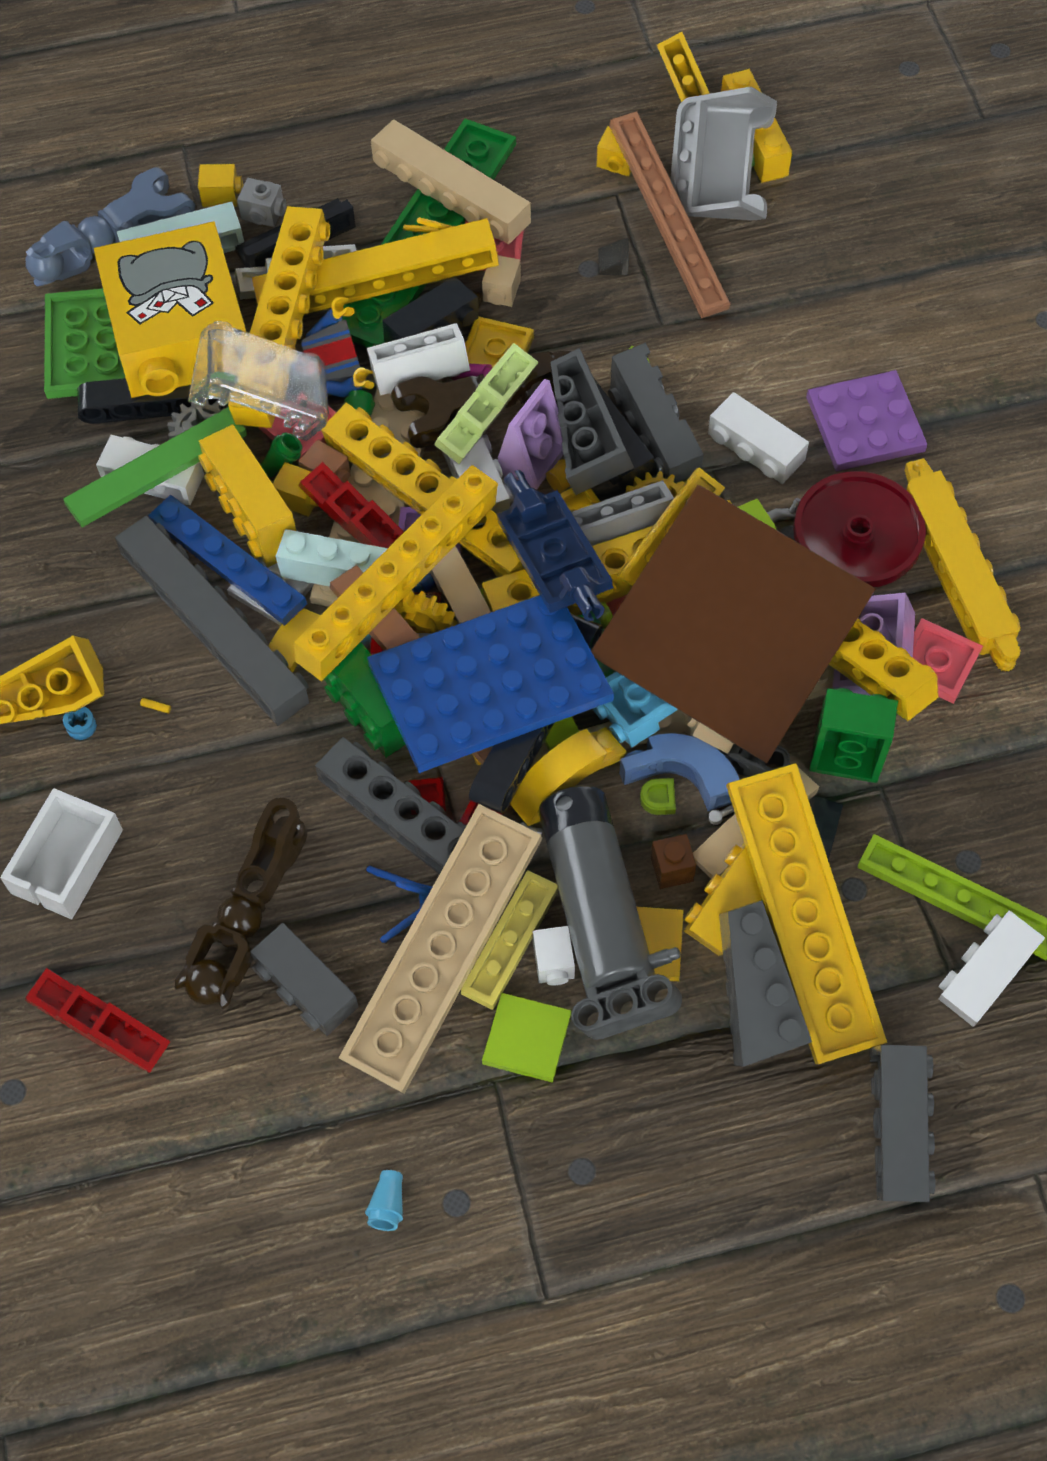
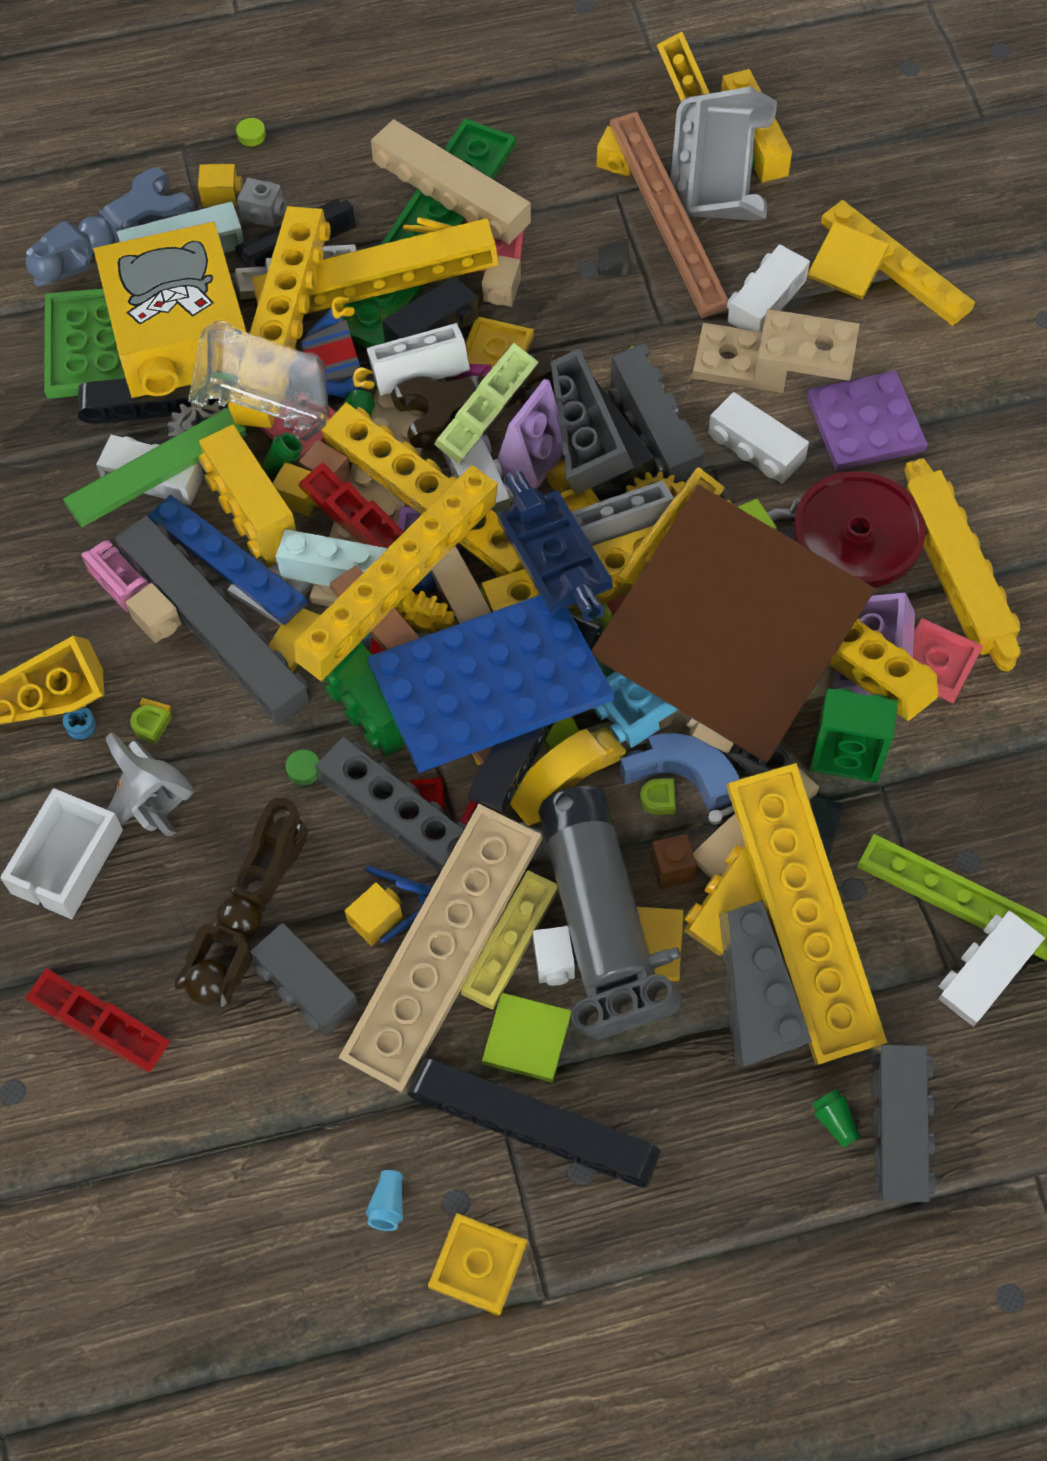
(114, 573): none -> bright pink hinge
(146, 787): none -> light grey piece
(149, 722): none -> lime tile
(153, 613): none -> tan brick
(251, 132): none -> lime tile
(301, 767): none -> bright green tile
(374, 913): none -> yellow brick
(478, 1264): none -> yellow tile
(534, 1122): none -> black beam
(768, 288): none -> white brick
(783, 346): none -> tan bracket
(837, 1117): none -> green cone
(848, 260): none -> yellow tile
(906, 268): none -> yellow plate

